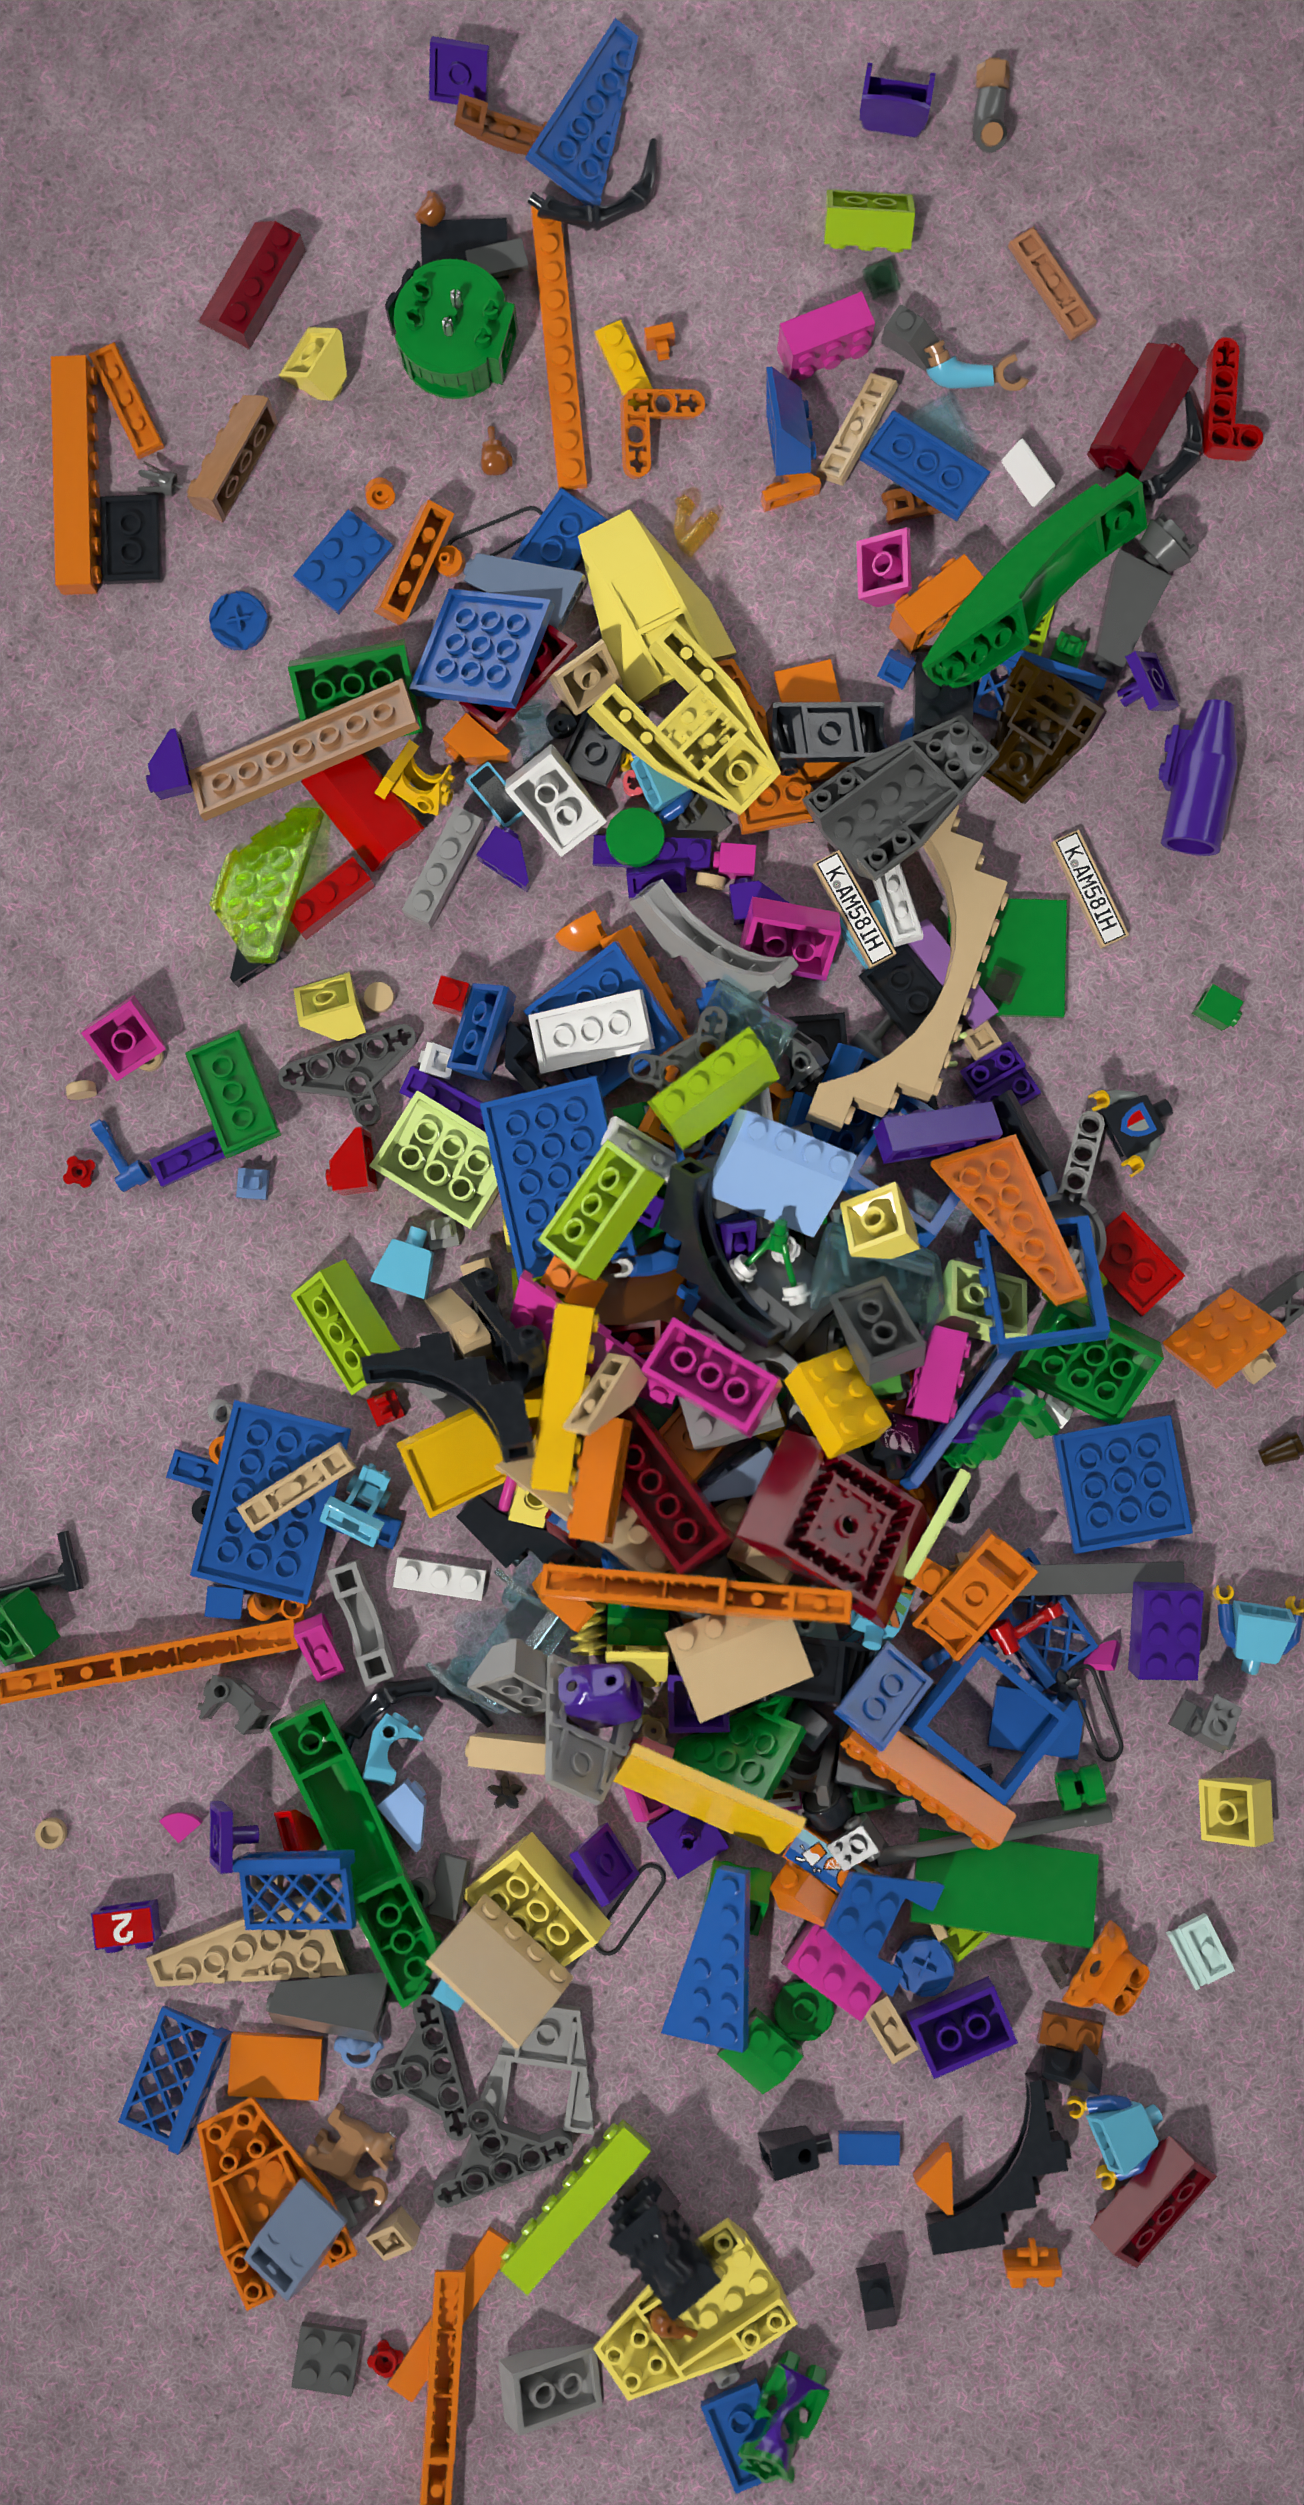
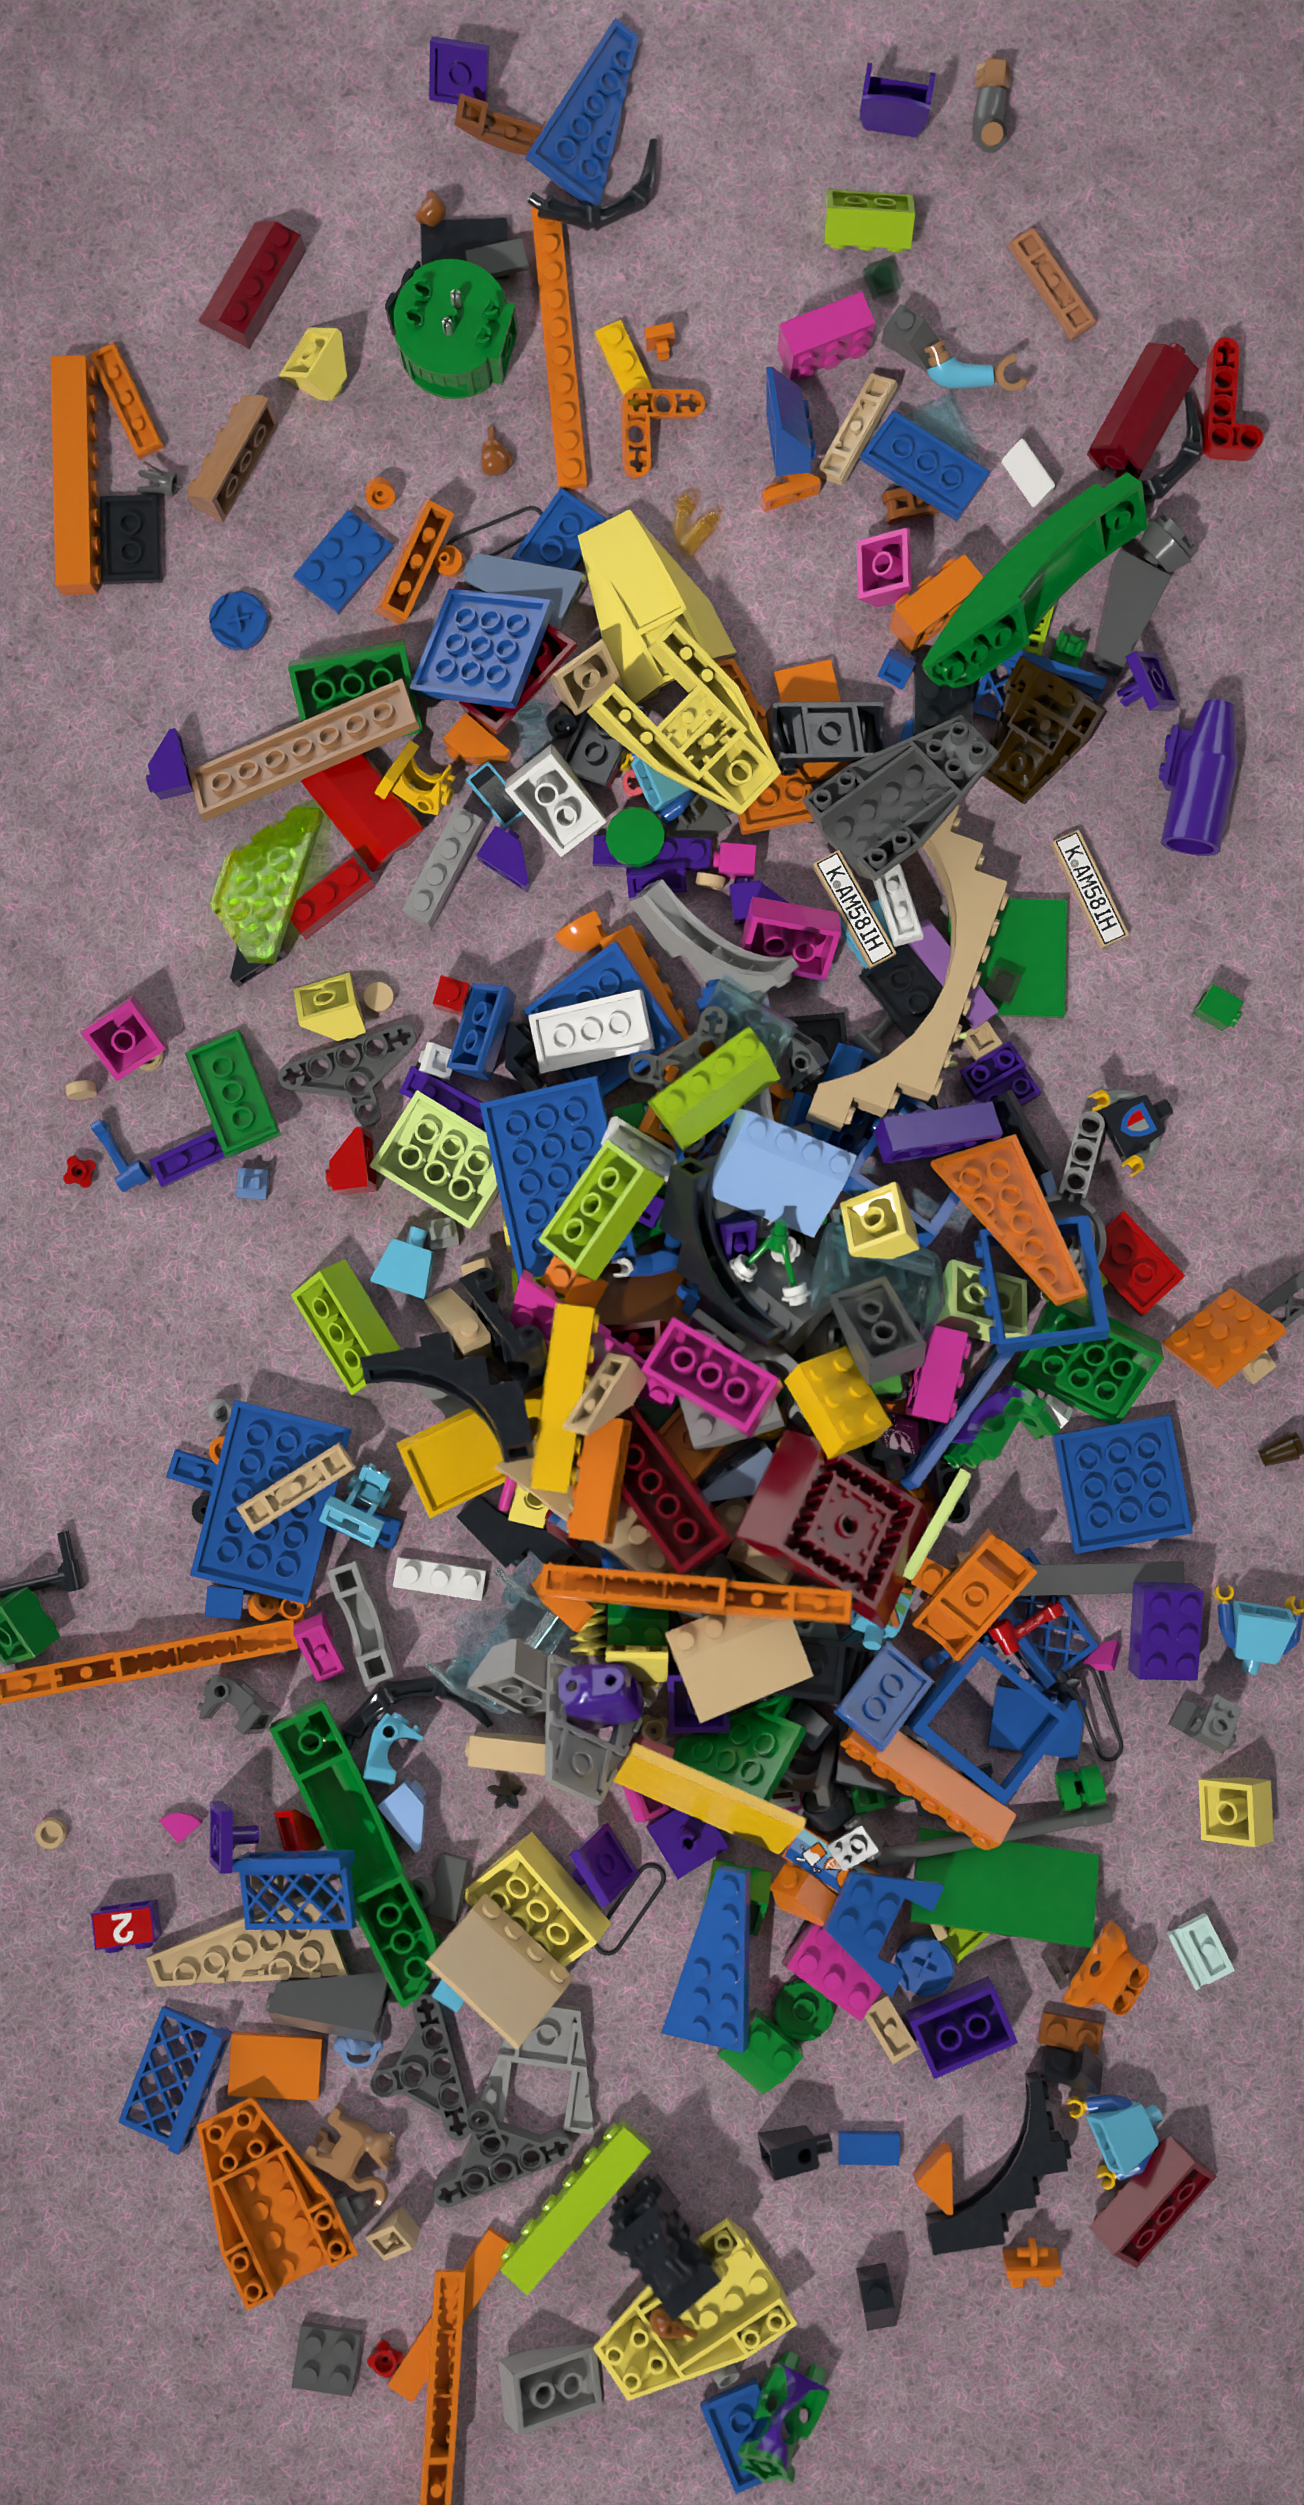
(295, 2240): sand blue slope -> none
(386, 1407): red tile -> none

